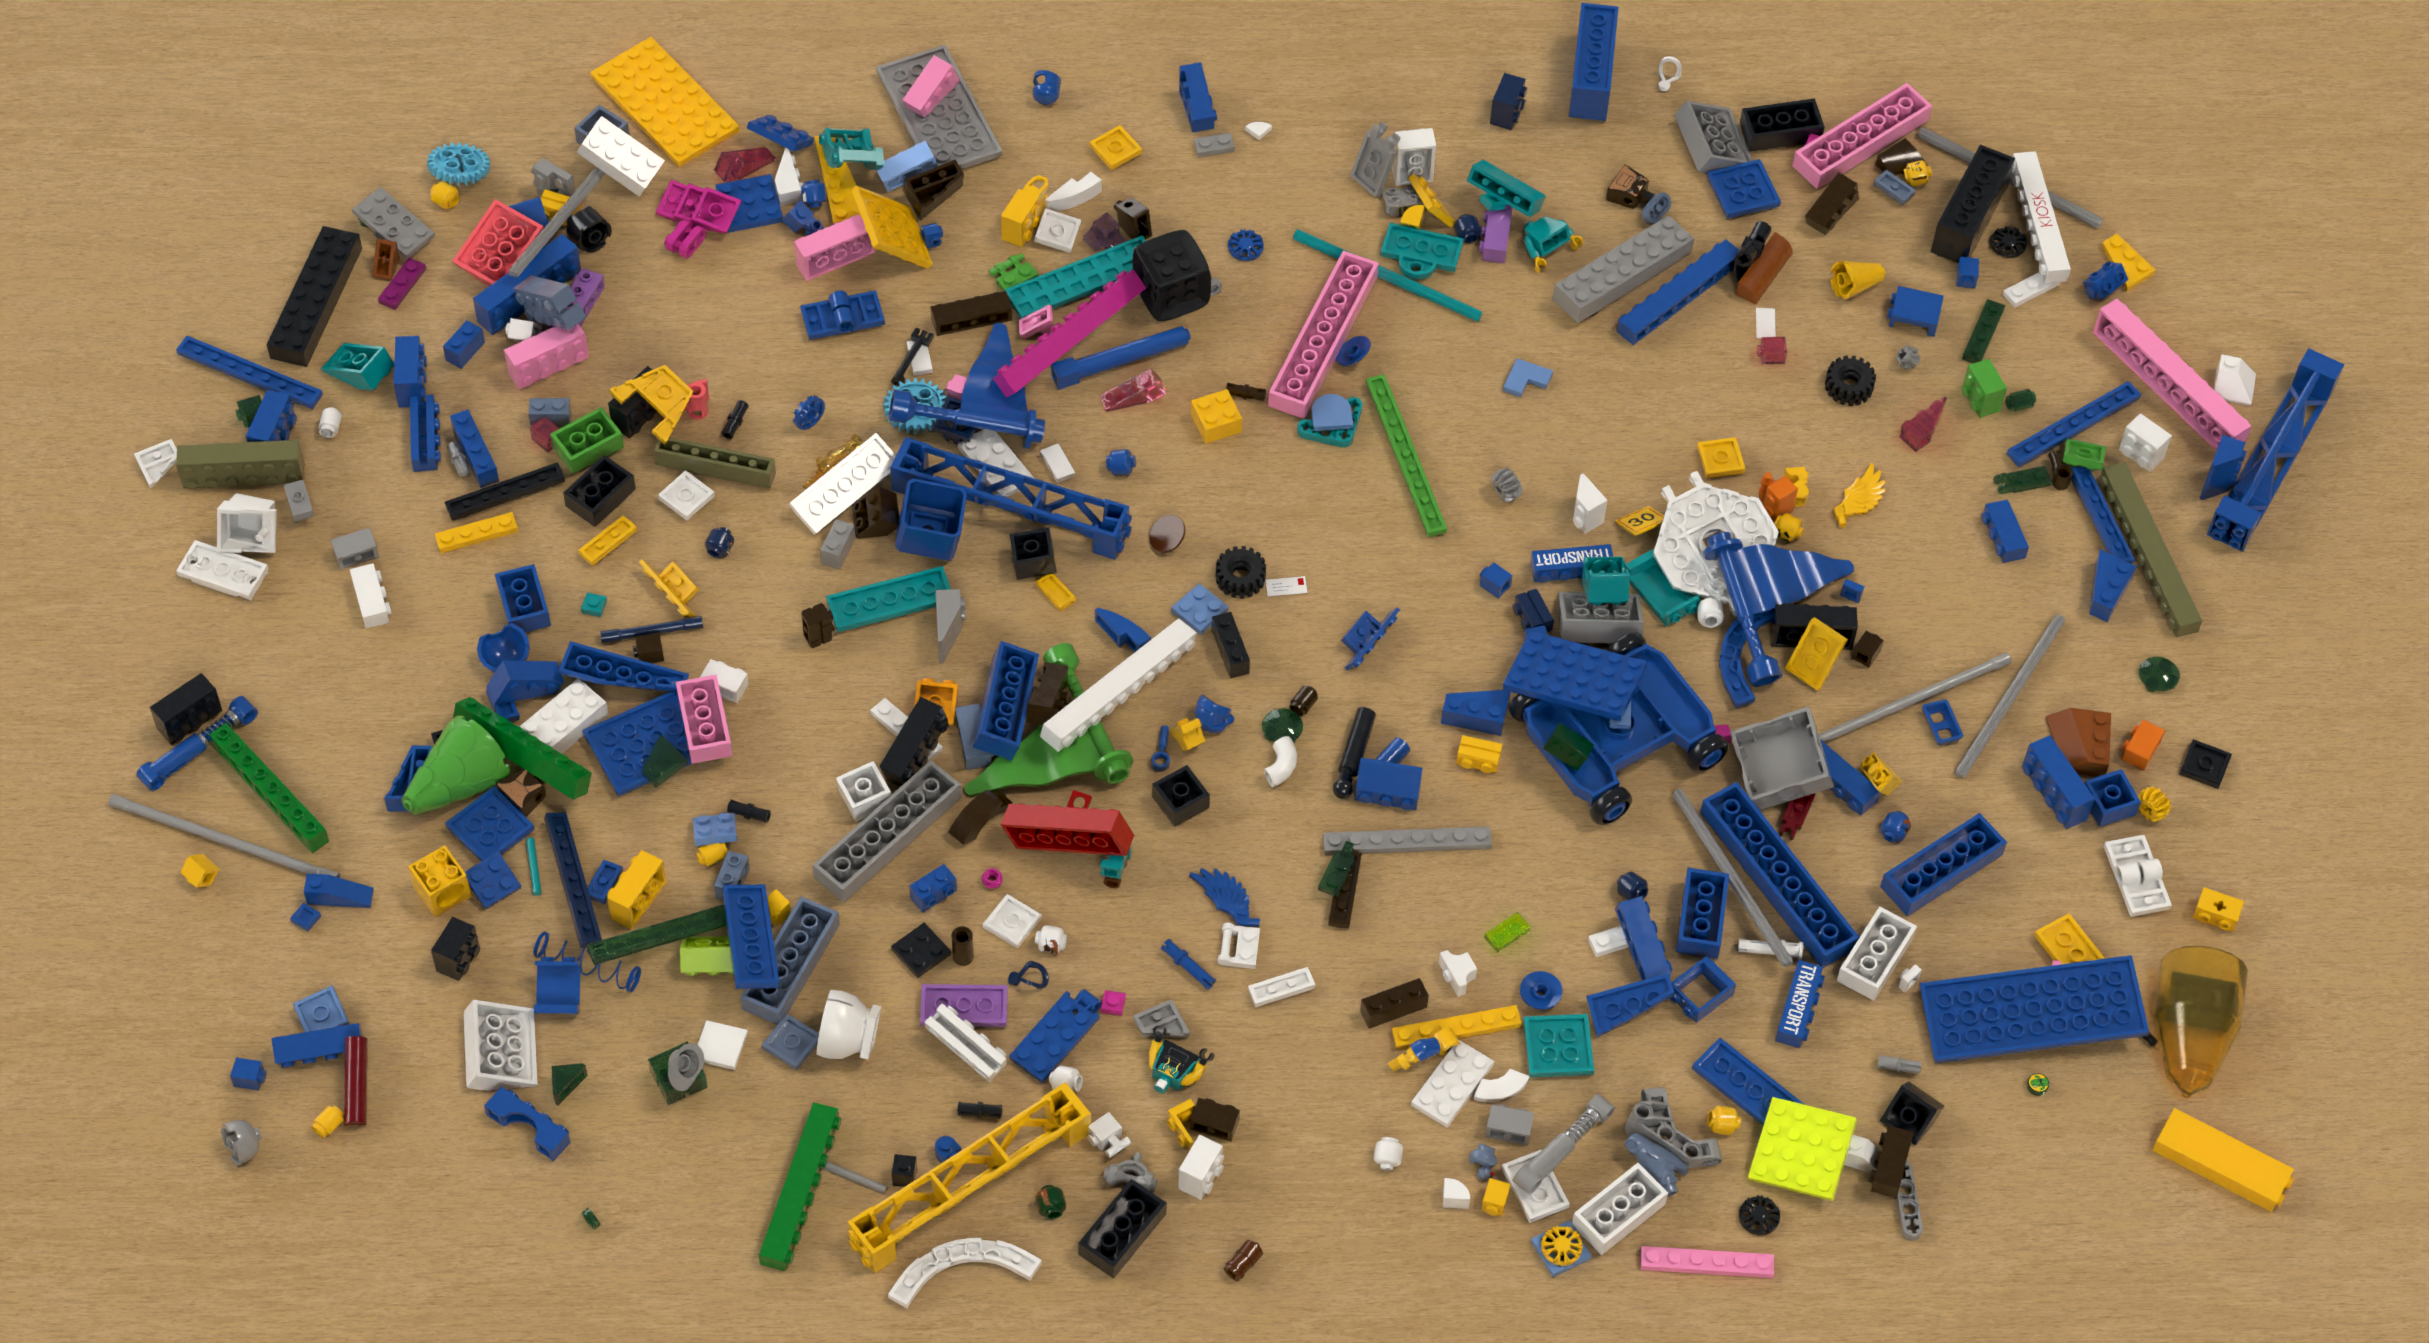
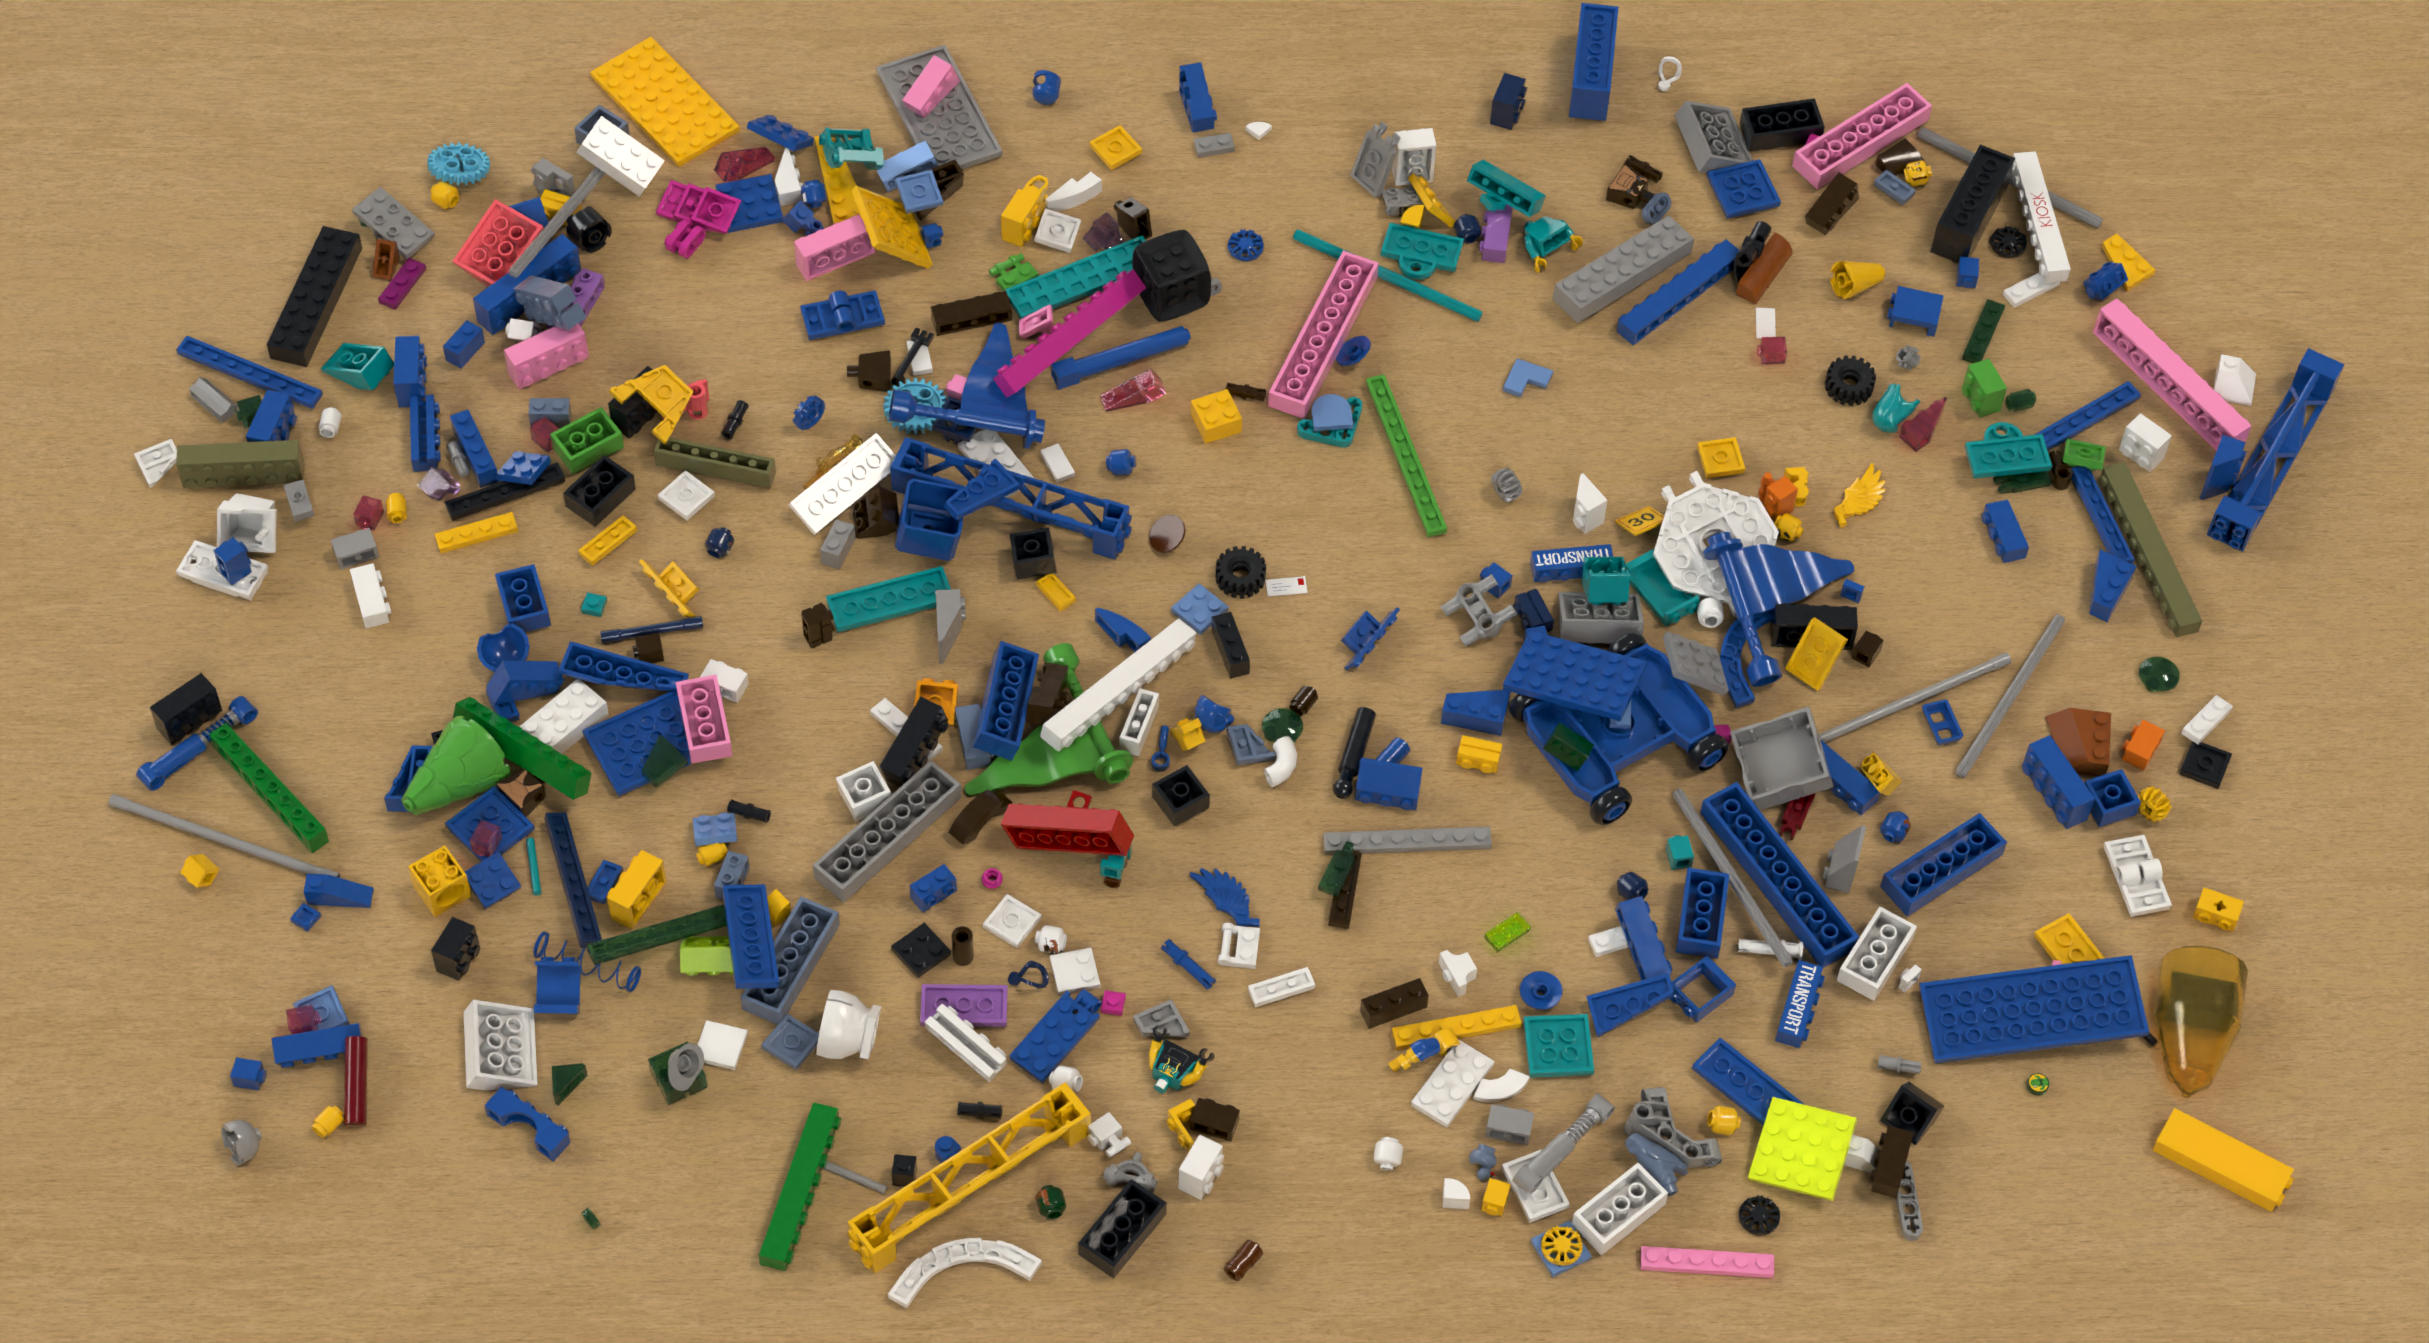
(213, 399): none -> light grey piece
(233, 560): none -> blue brick
(303, 1019): none -> clear pink brick
(368, 513): none -> clear pink brick
(396, 508): none -> yellow brick
(438, 484): none -> brick
(485, 839): none -> clear pink brick
(523, 468): none -> blue plate
(873, 371): none -> dark brown torso
(919, 191): none -> medium blue plate
(981, 491): none -> blue wing
(1075, 971): none -> white plate
(1139, 721): none -> white brick
(1248, 746): none -> sand blue wing
(1478, 610): none -> light grey piece
(1644, 168): none -> dark brown pin
(1679, 852): none -> teal brick
(1695, 663): none -> light grey plate
(1844, 861): none -> light grey slope
(1892, 409): none -> teal hair
(2007, 453): none -> teal plate
(2207, 719): none -> white plate

